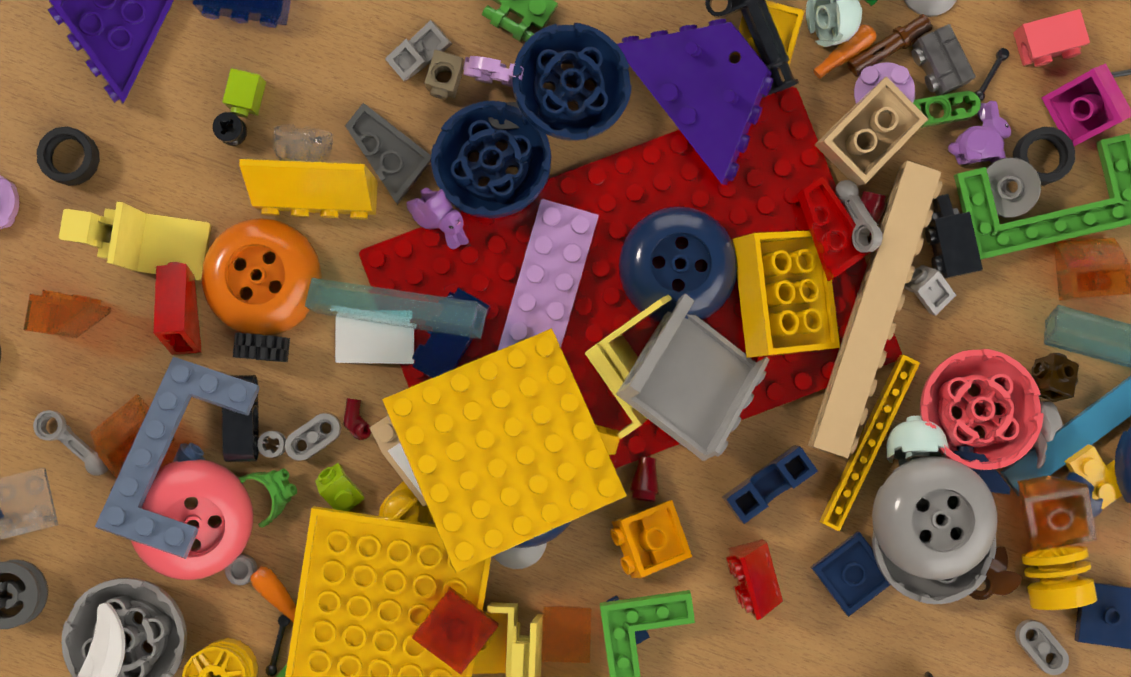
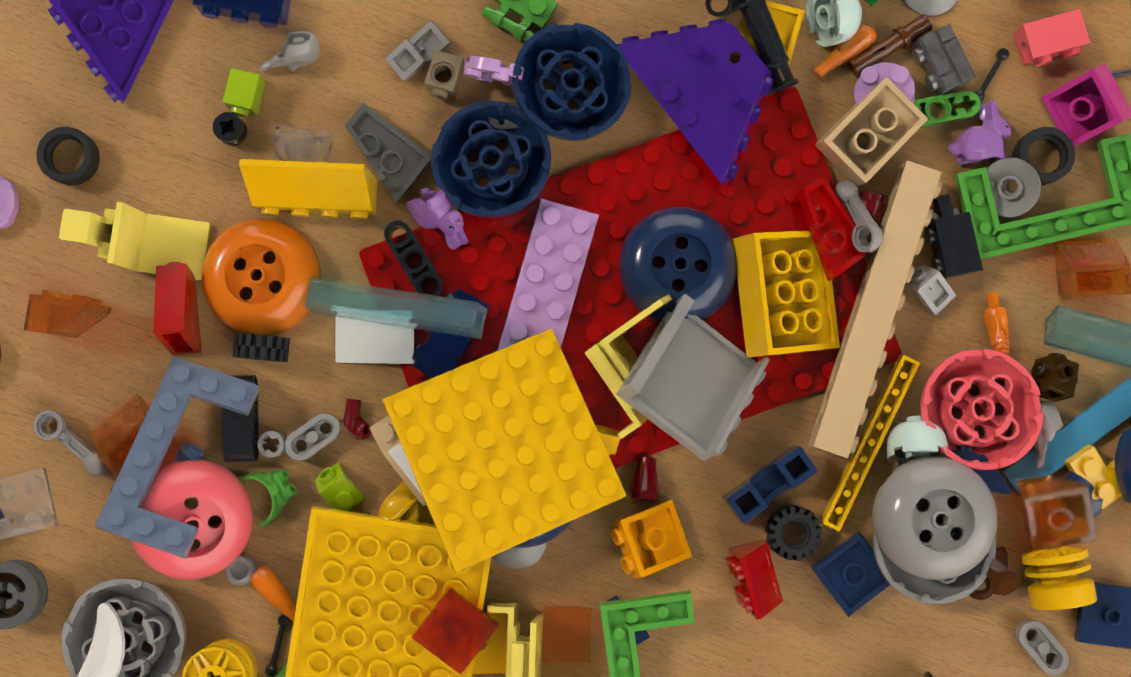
(298, 50): none -> light grey piece
(407, 248): none -> black beam
(810, 540): none -> black tyre
(997, 324): none -> orange piece

